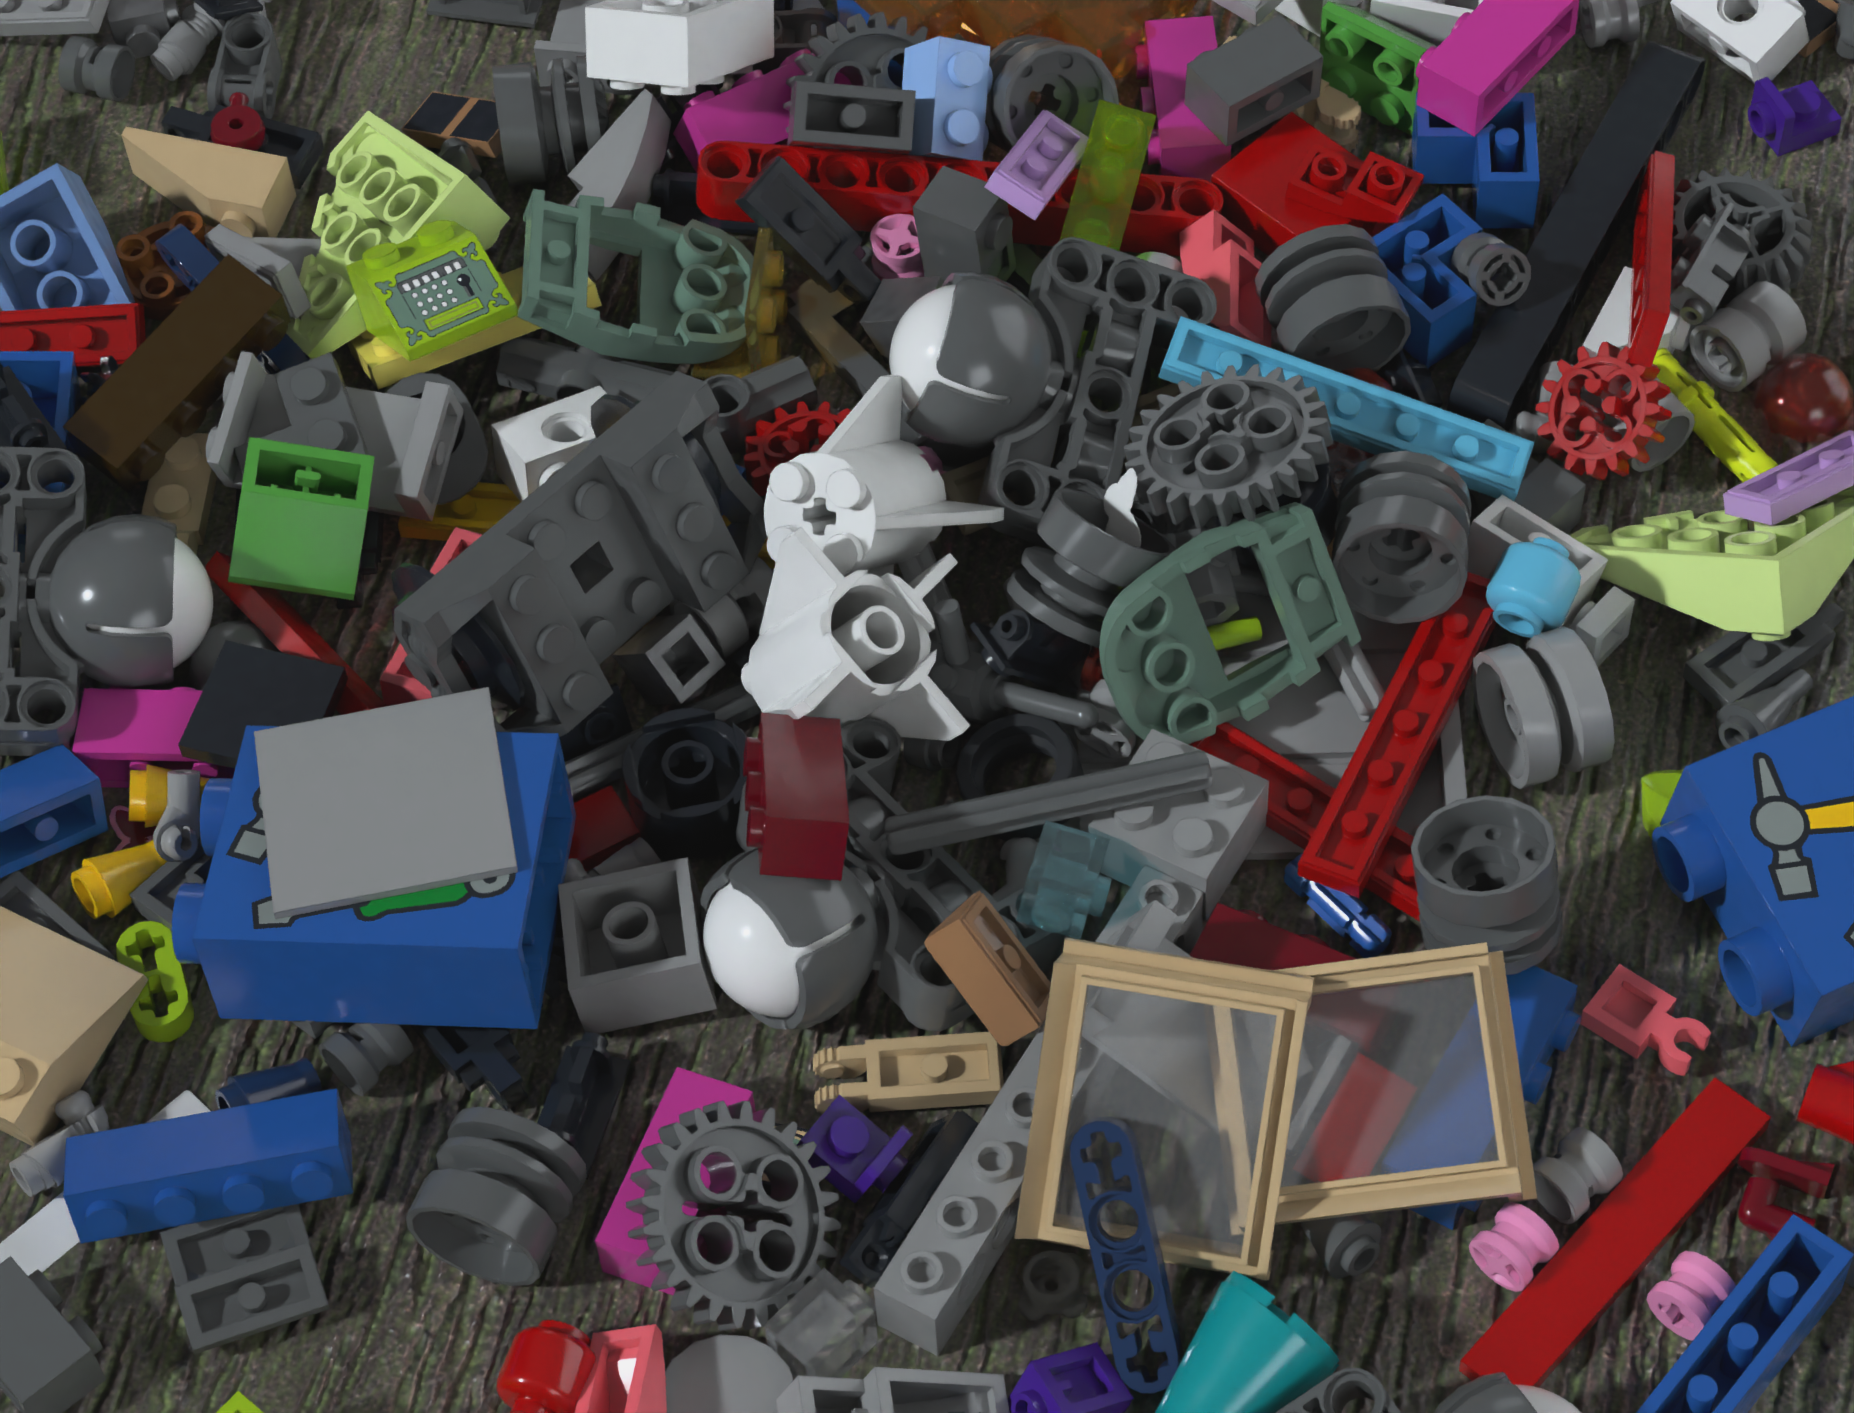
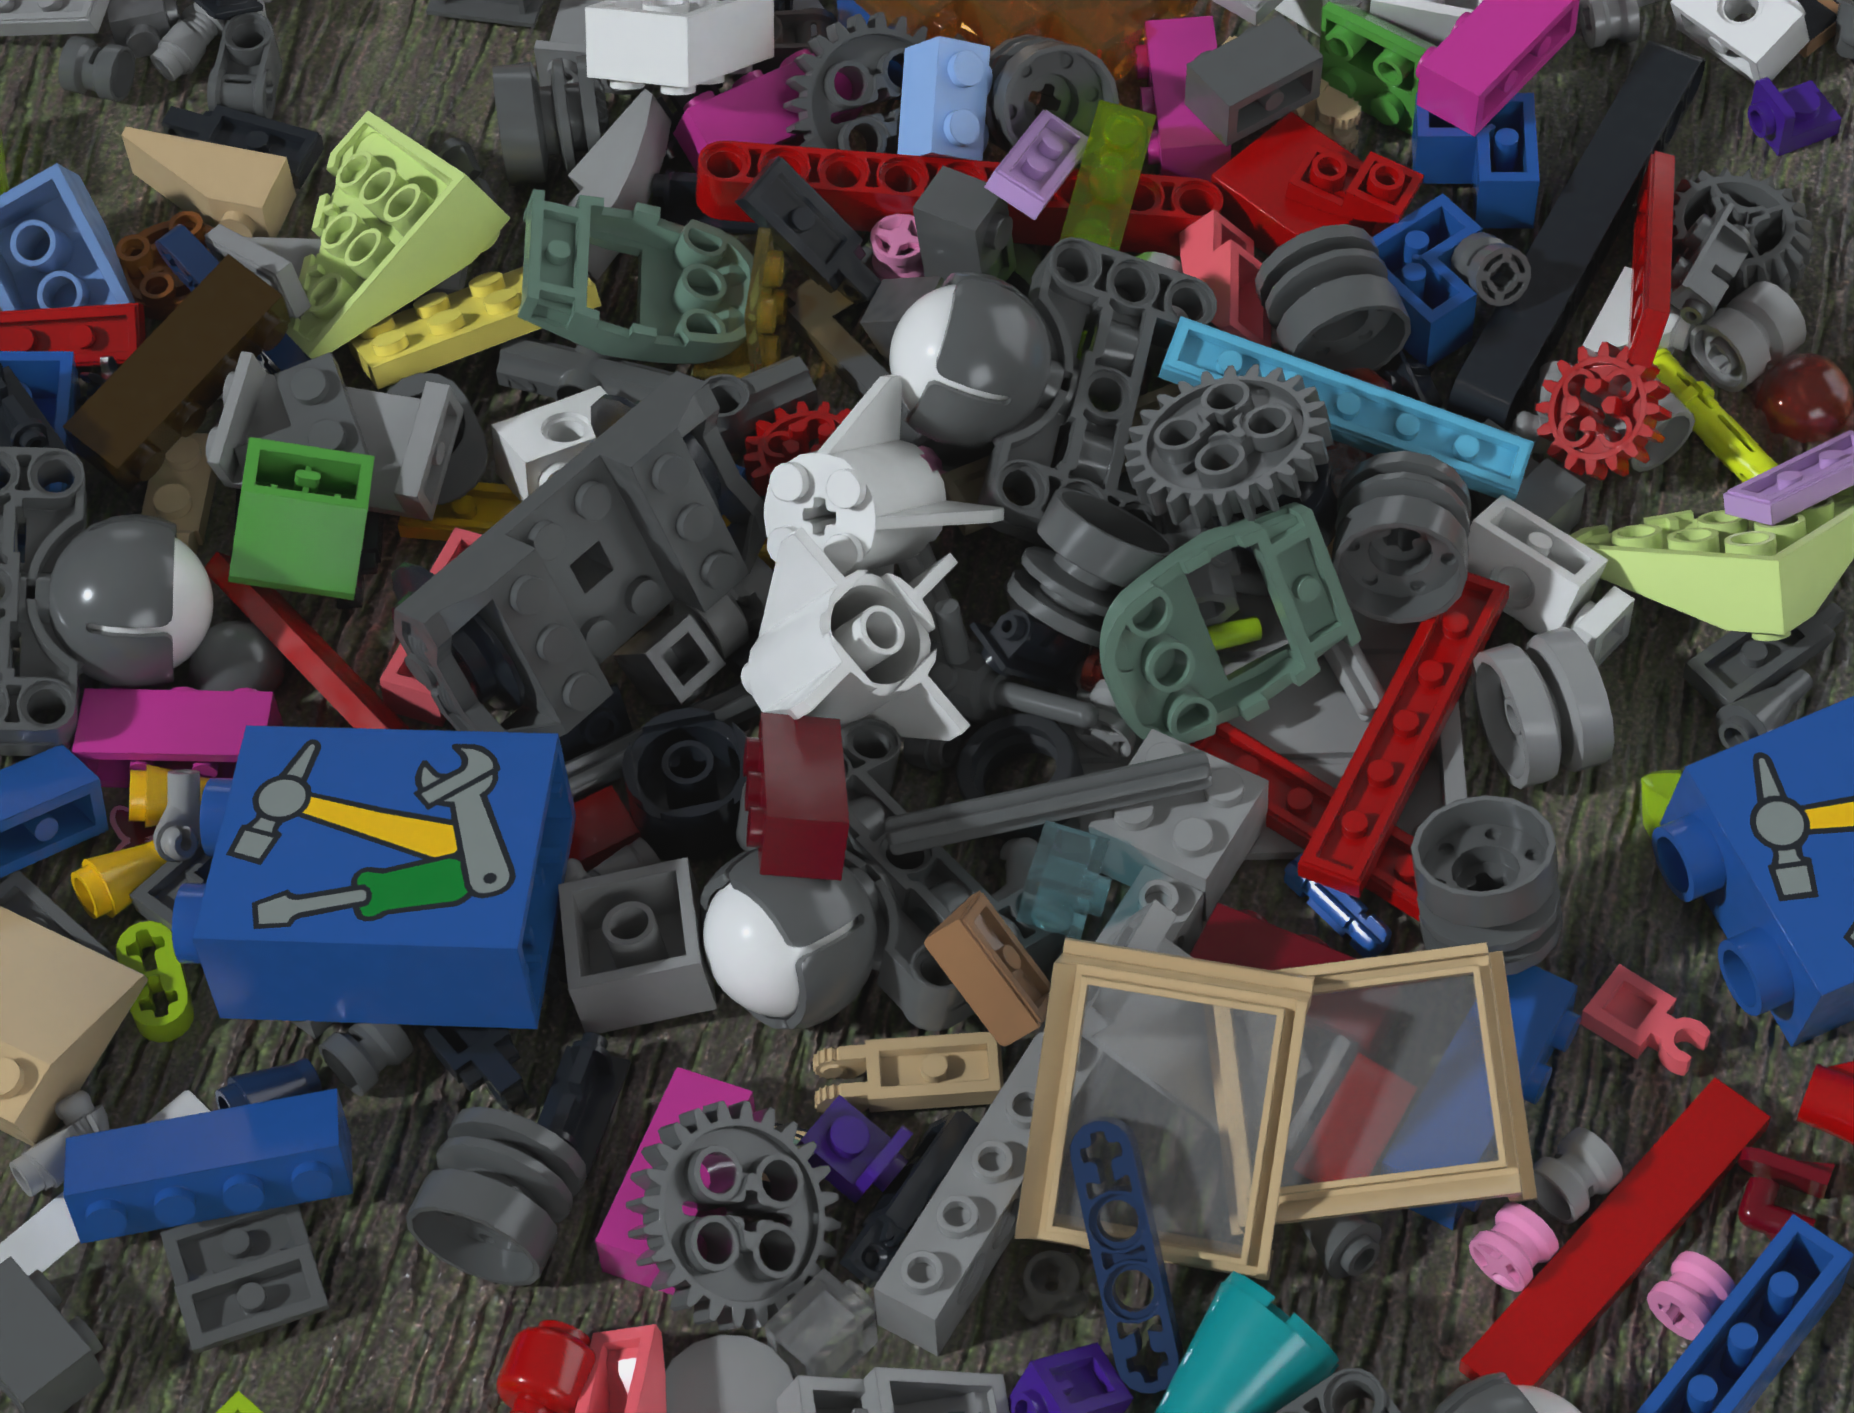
(238, 125): dark red piece -> none
(257, 690): black tile -> none
(383, 803): light grey piece -> none
(429, 290): slope -> none
(456, 116): black tile -> none
(851, 117): dark grey brick -> none
(1118, 505): white sticker -> none
(1533, 587): medium azure head -> none

